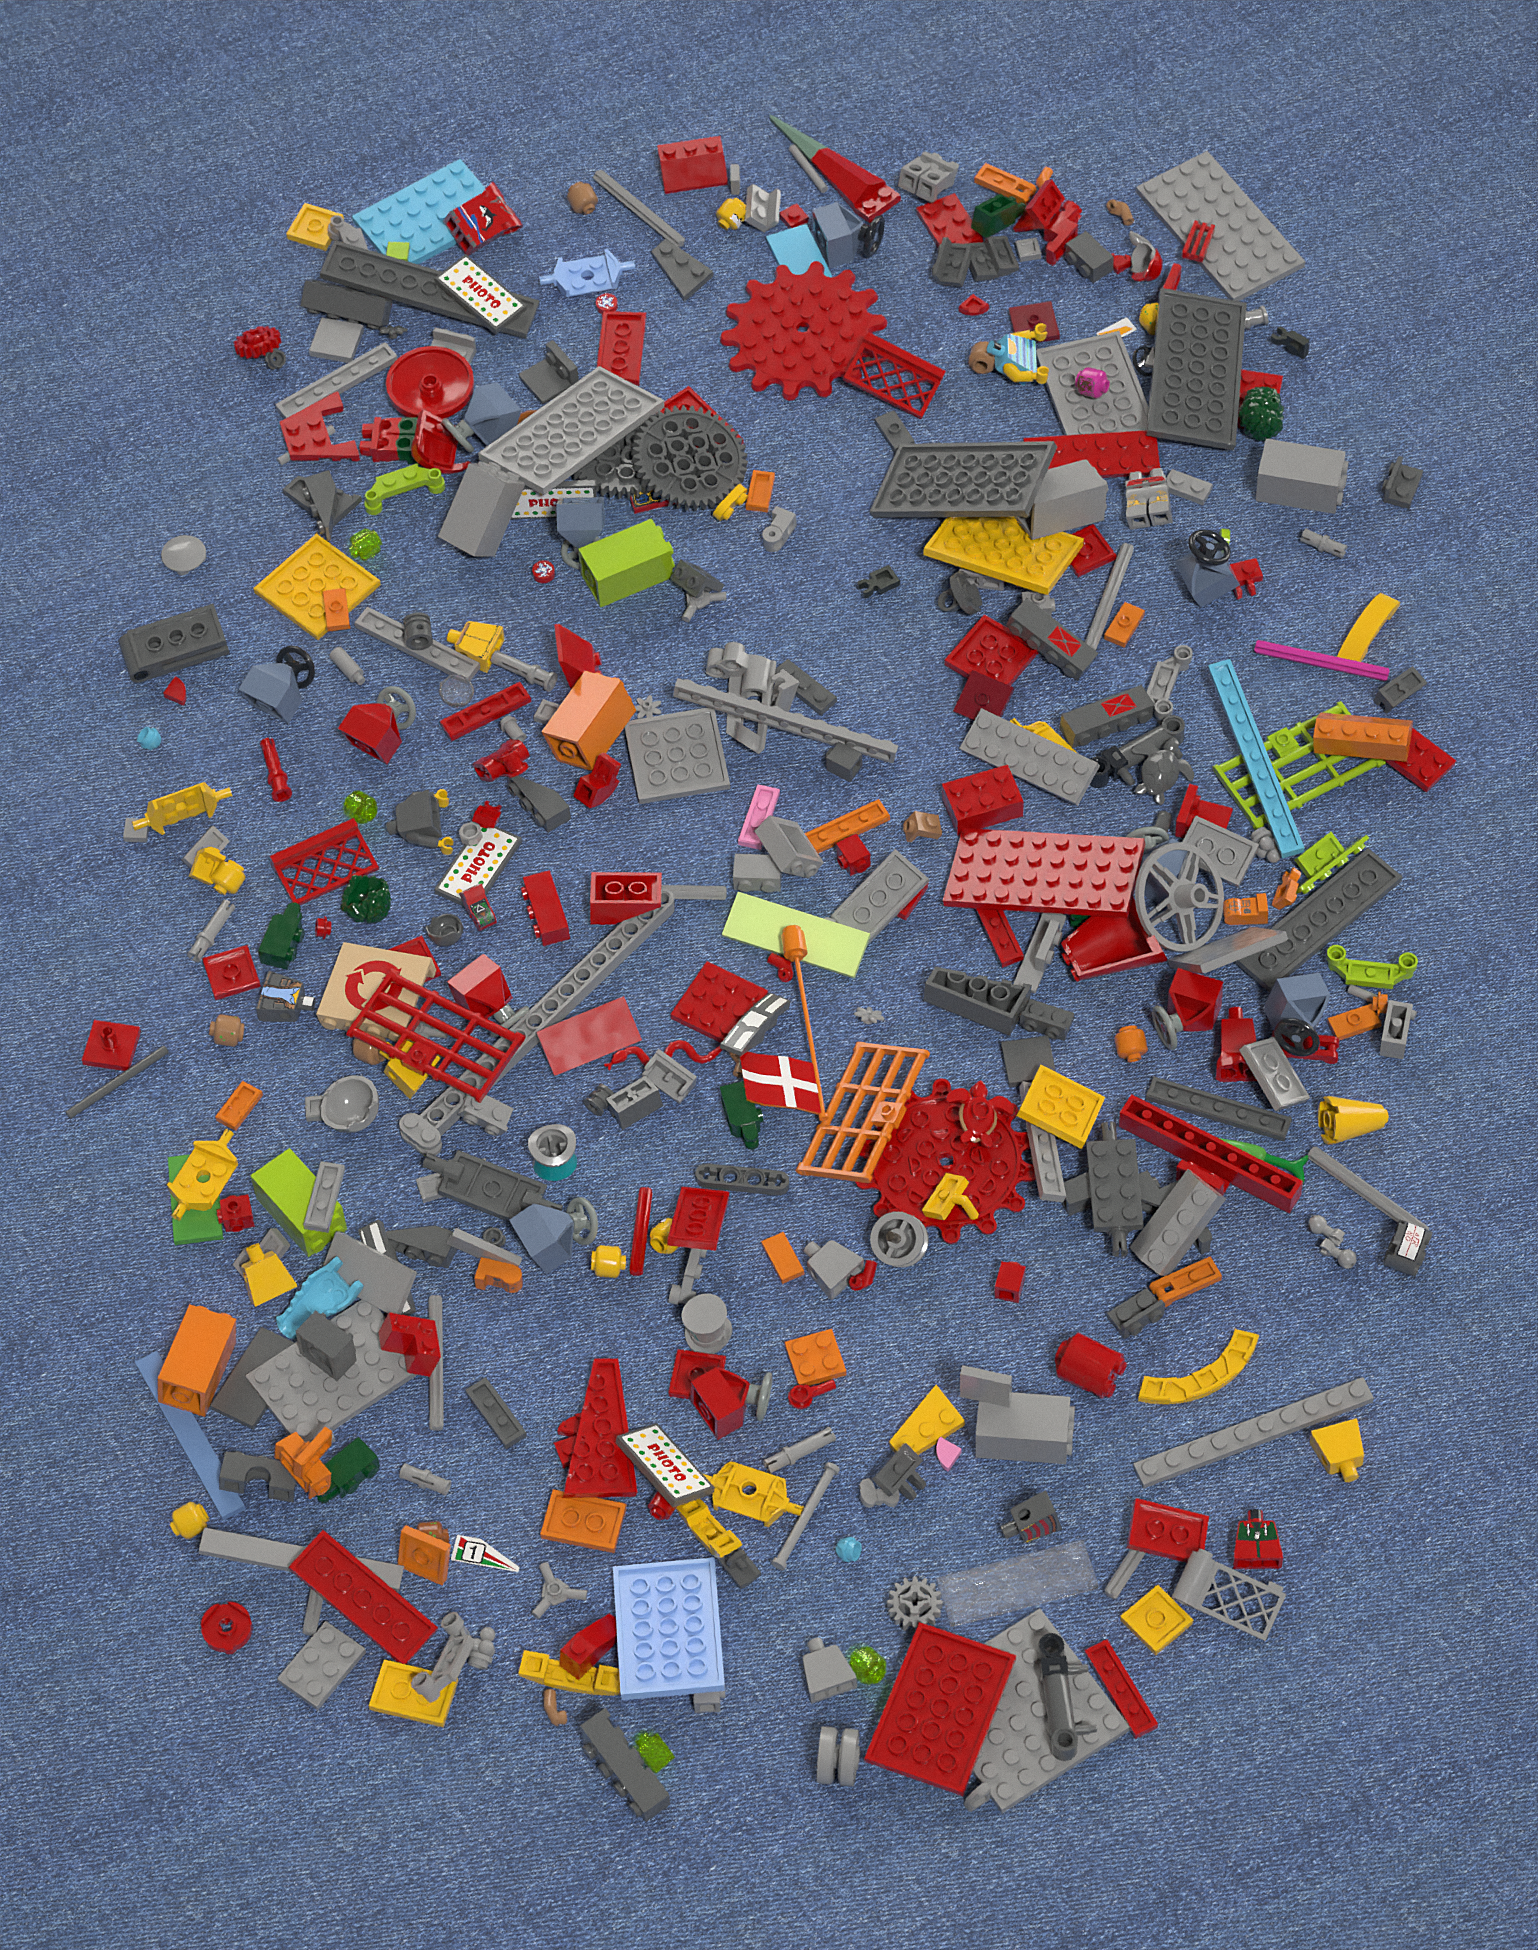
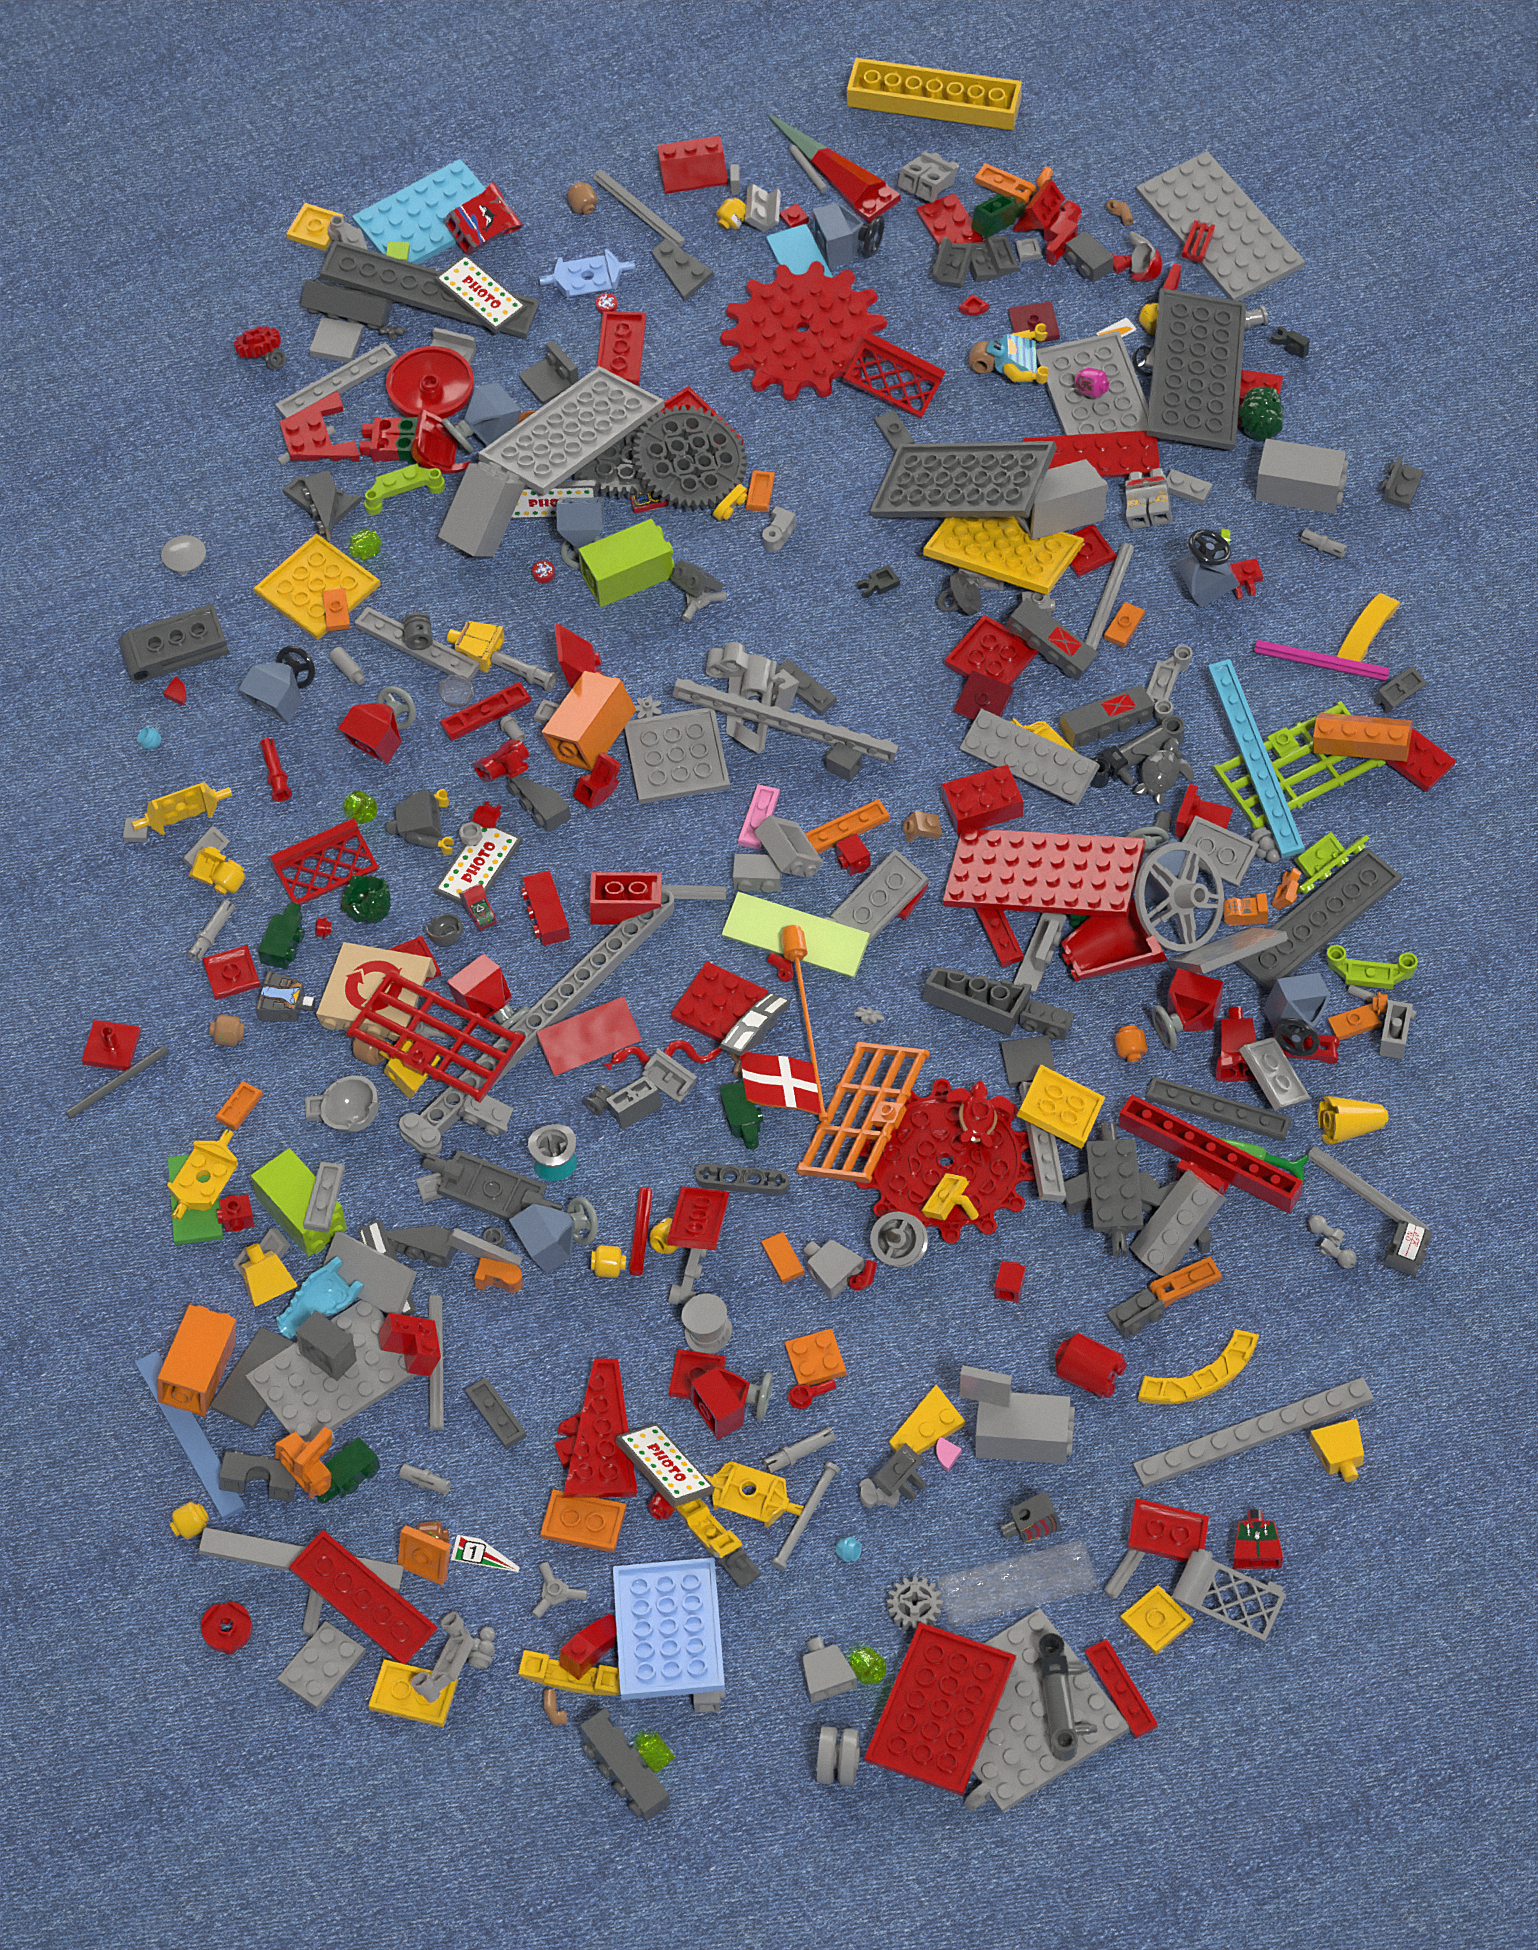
(934, 93): none -> yellow brick

